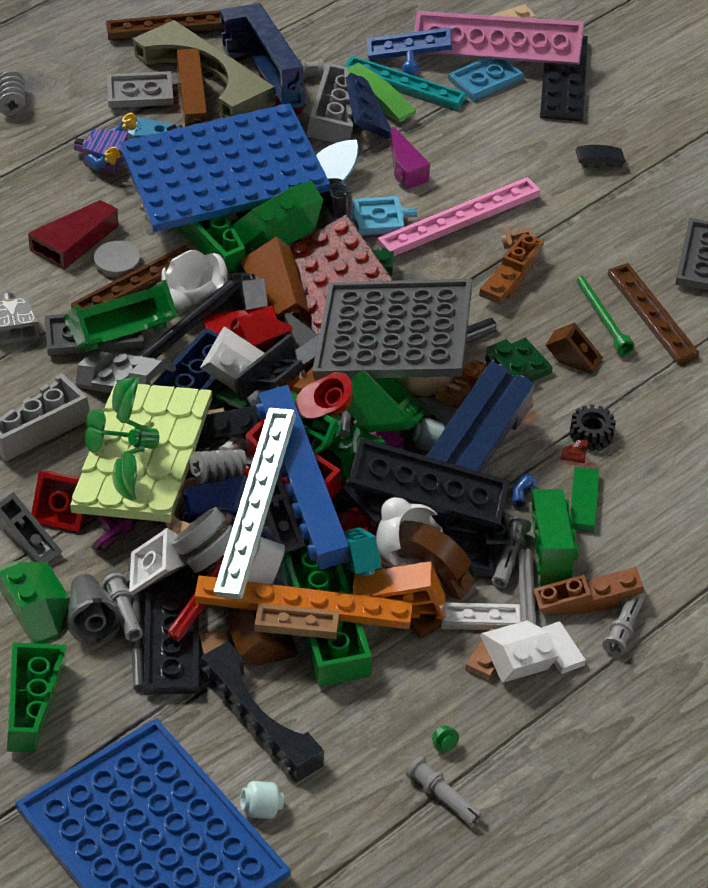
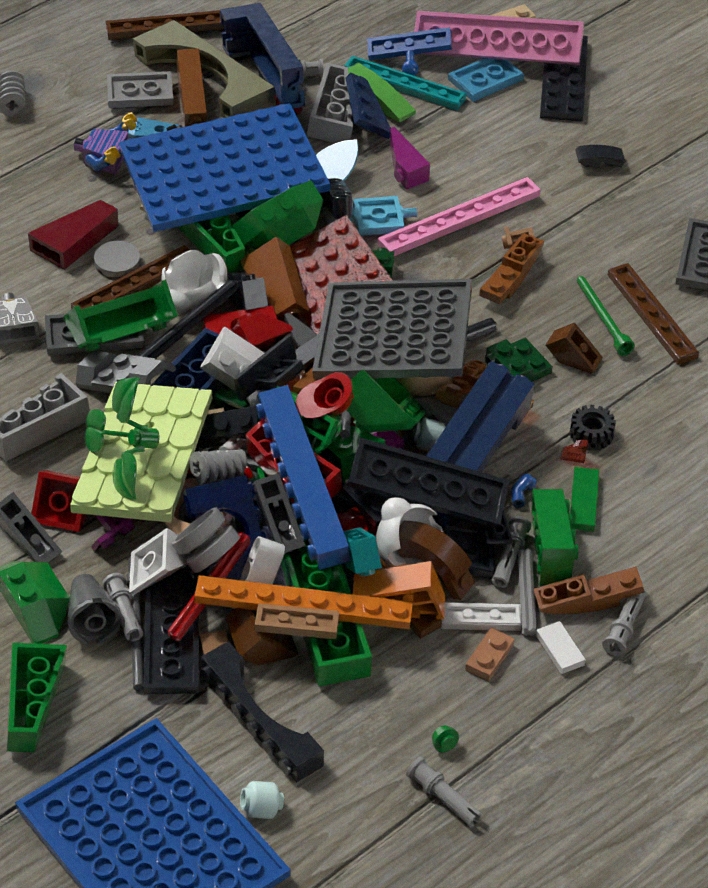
(254, 504): light aqua plate -> none
(519, 650): white slope -> none

